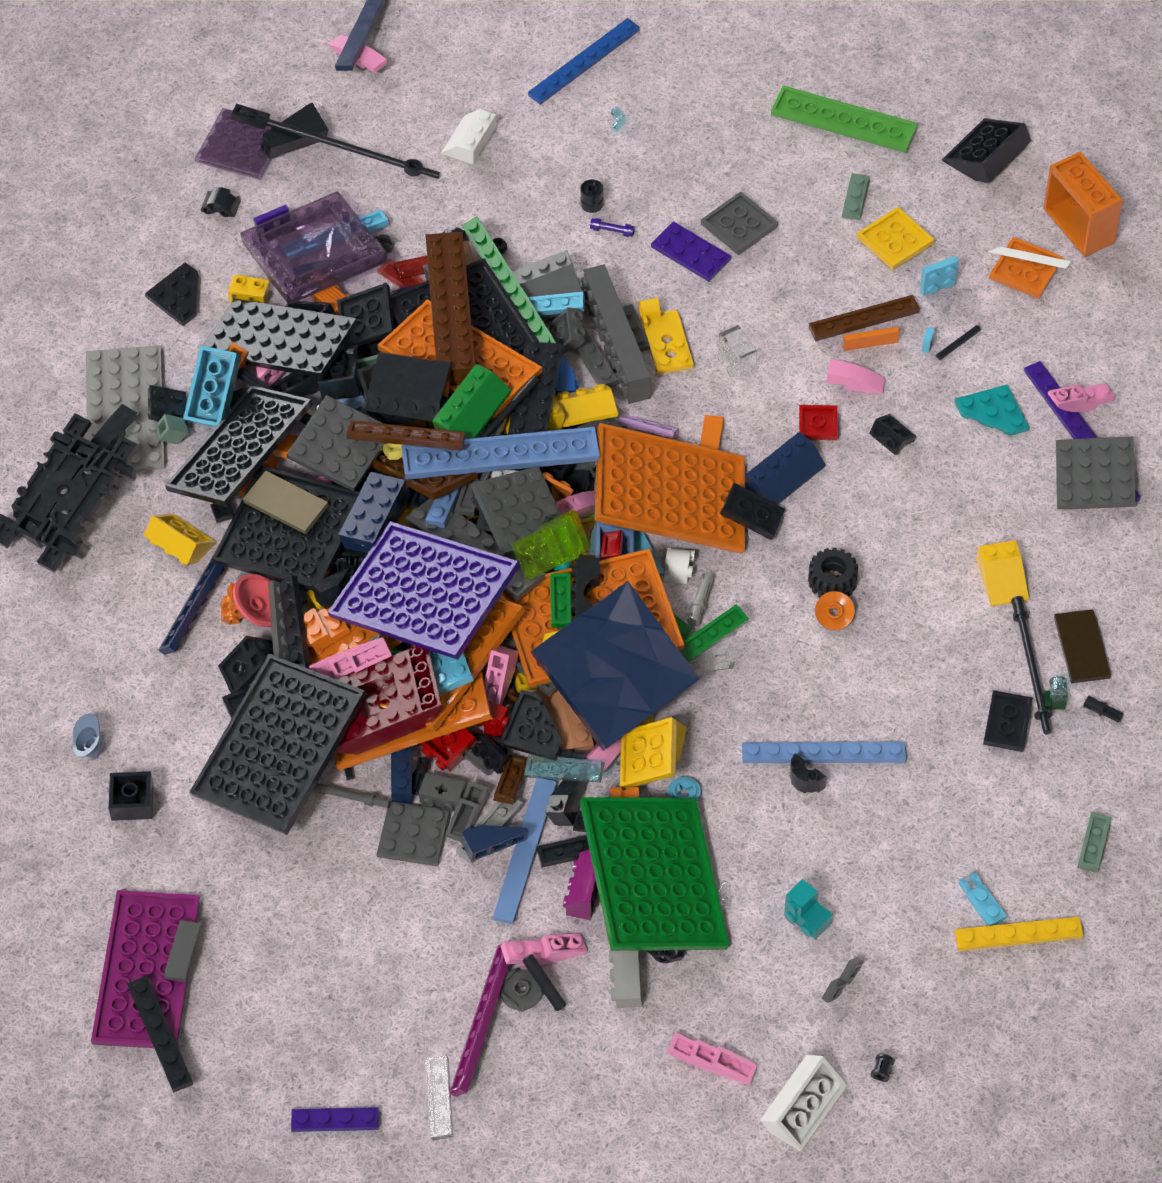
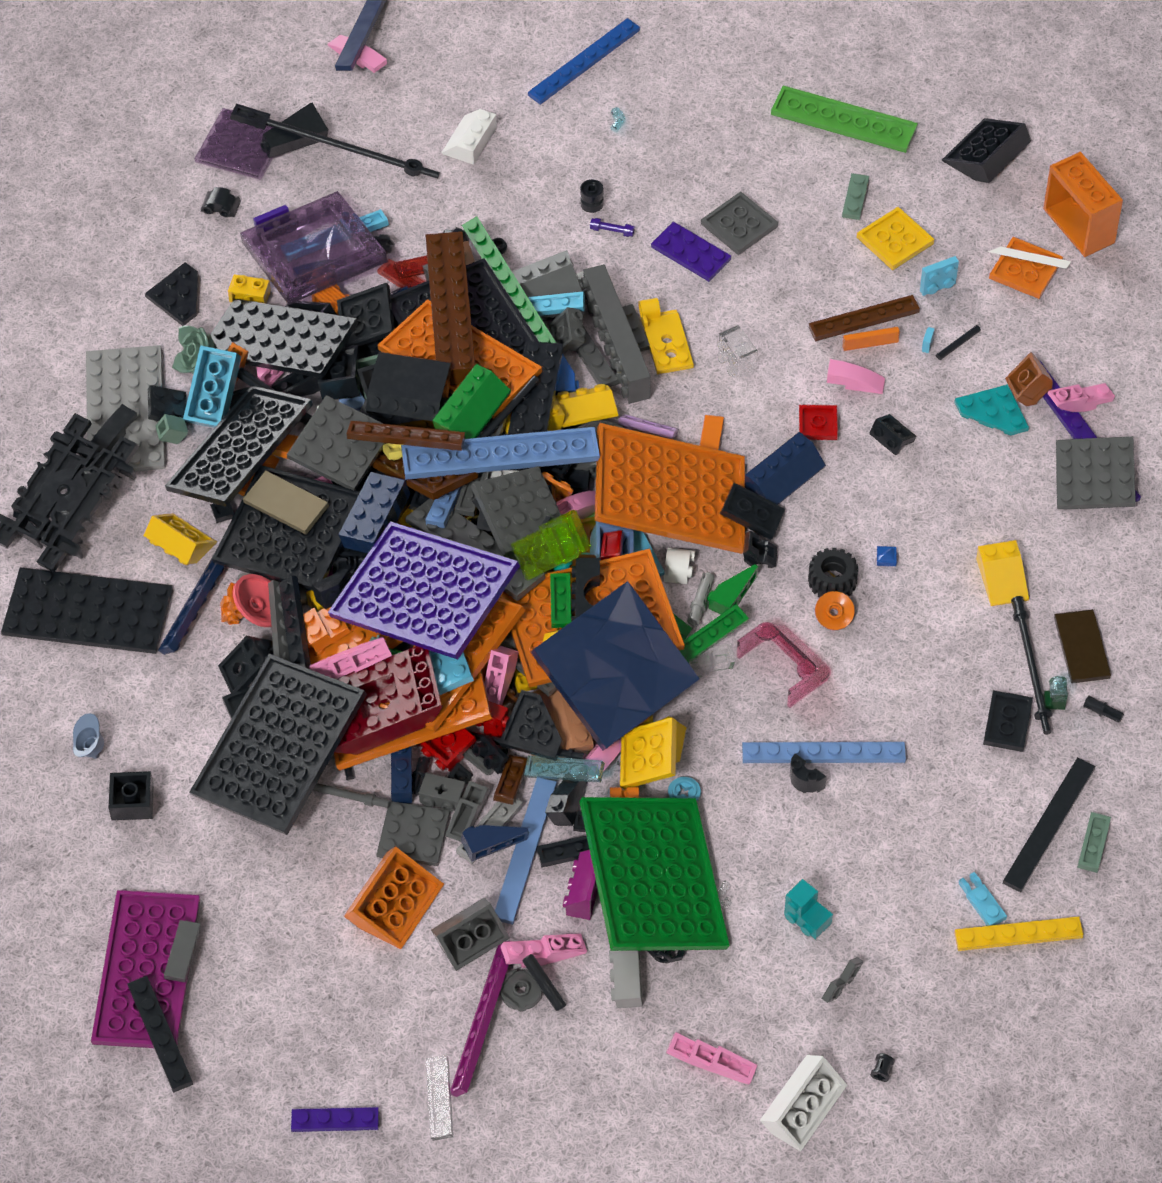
(87, 610): none -> black plate
(190, 339): none -> sand green brick
(394, 898): none -> orange slope
(459, 773): none -> black slope
(470, 933): none -> dark grey slope
(732, 590): none -> green slope
(759, 551): none -> black cylinder
(810, 666): none -> clear pink windscreen
(886, 556): none -> blue tile
(1029, 381): none -> dark orange slope
(1048, 825): none -> black tile

